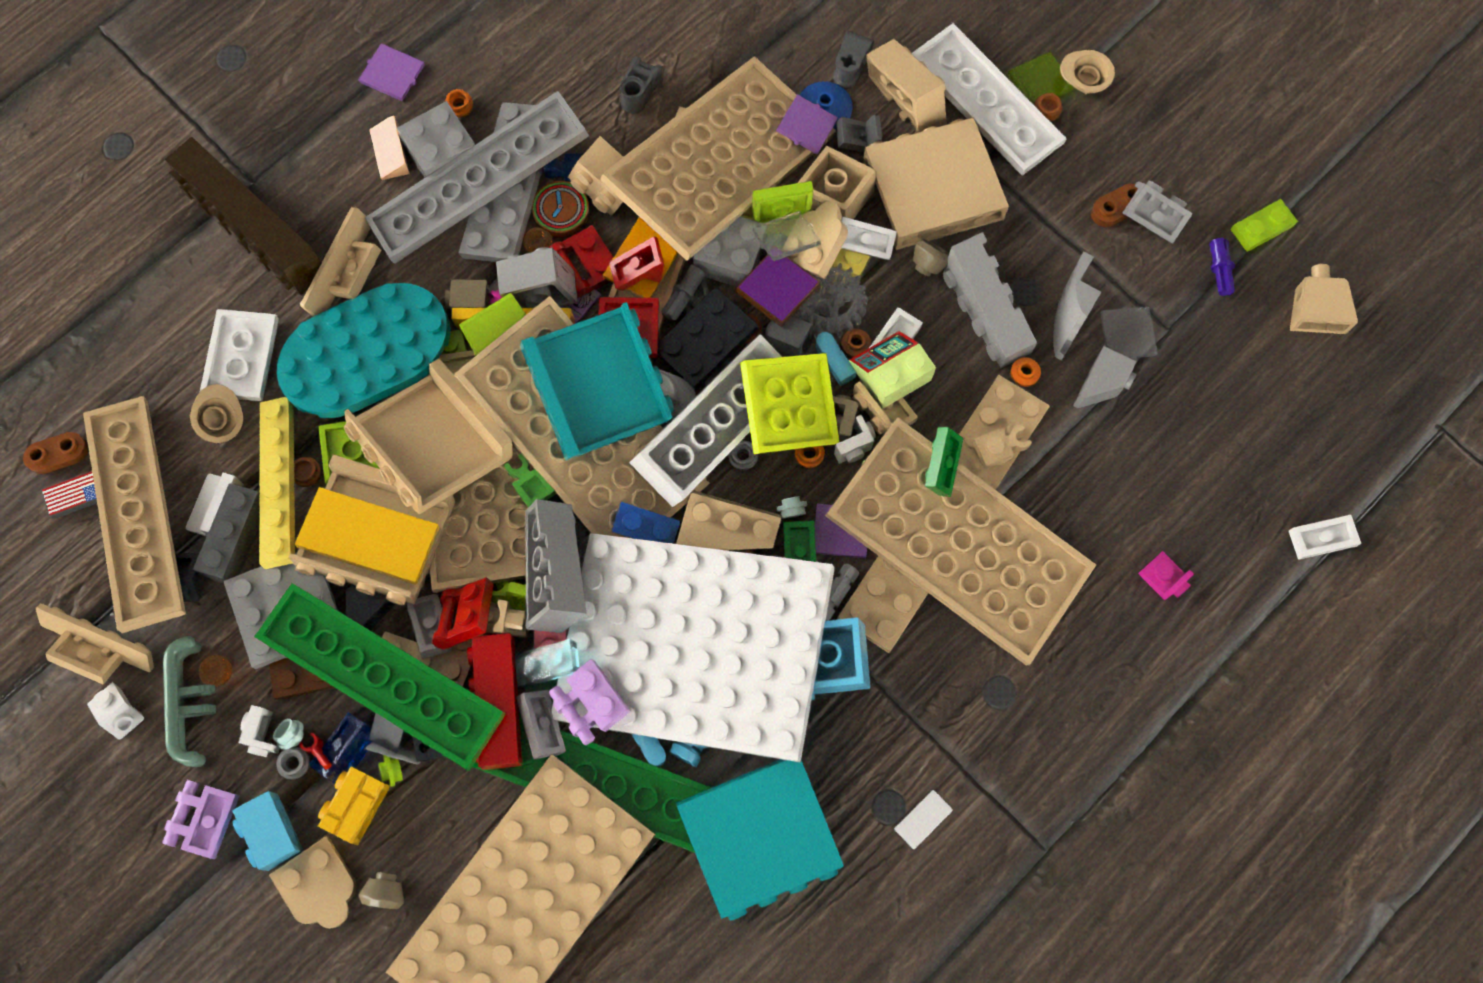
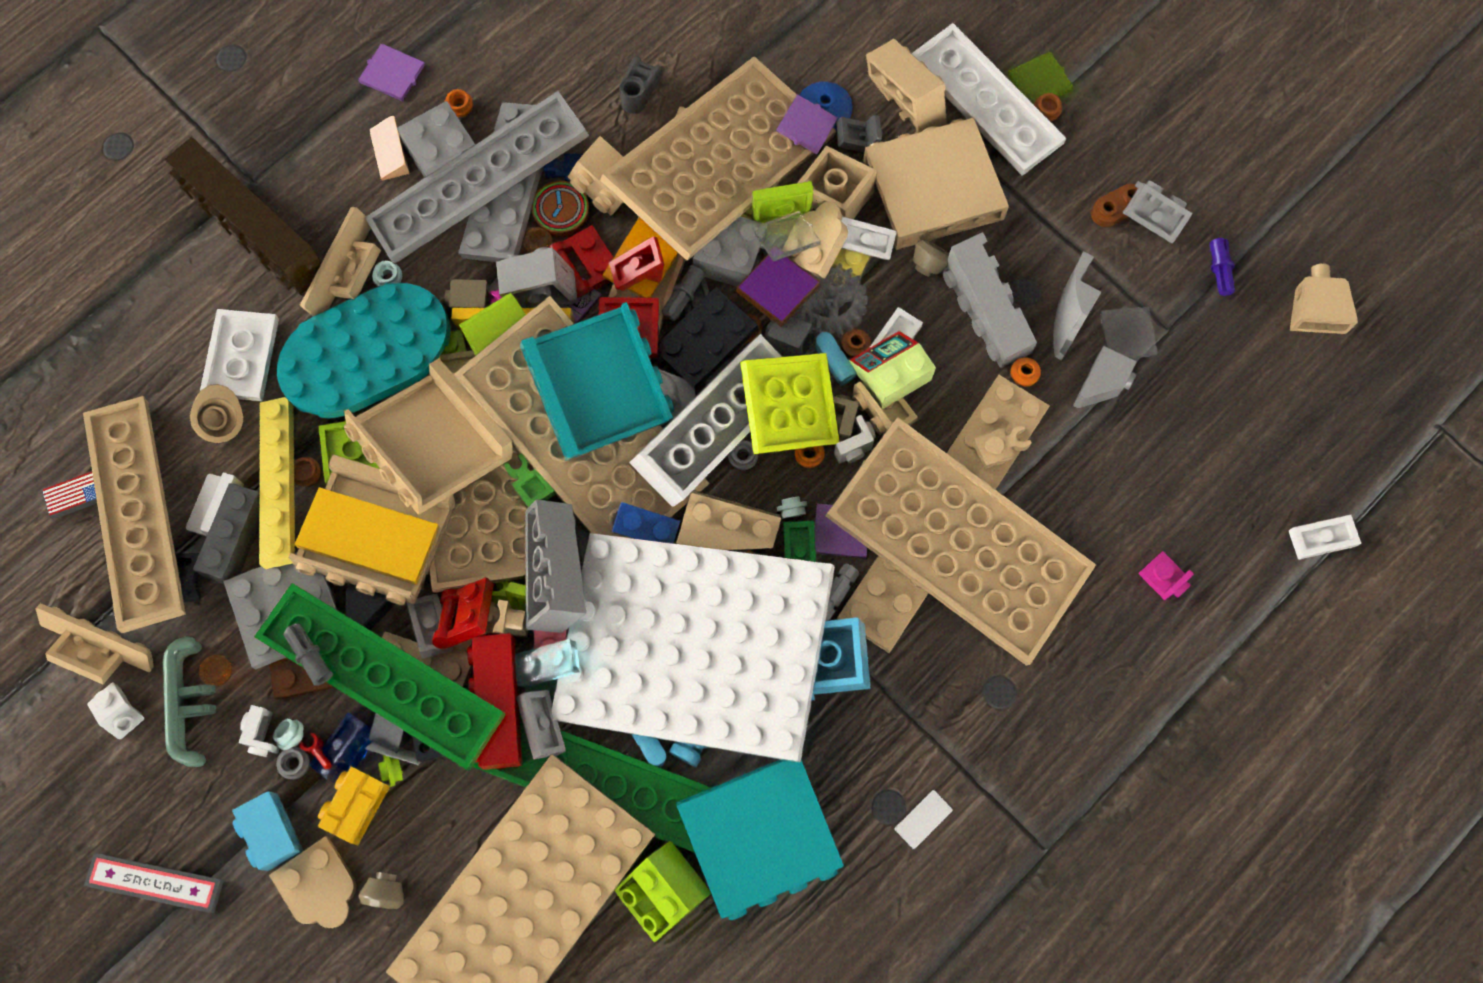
(54, 453): dark orange plate -> none
(154, 883): none -> tile
(208, 822): lavender plate -> none
(307, 654): none -> dark grey axle
(384, 268): none -> light aqua plate
(597, 695): lavender plate -> none
(662, 891): none -> lime slope
(851, 59): dark grey piece -> none
(944, 461): green plate -> none
(1087, 71): tan piece -> none
(1264, 225): lime plate -> none

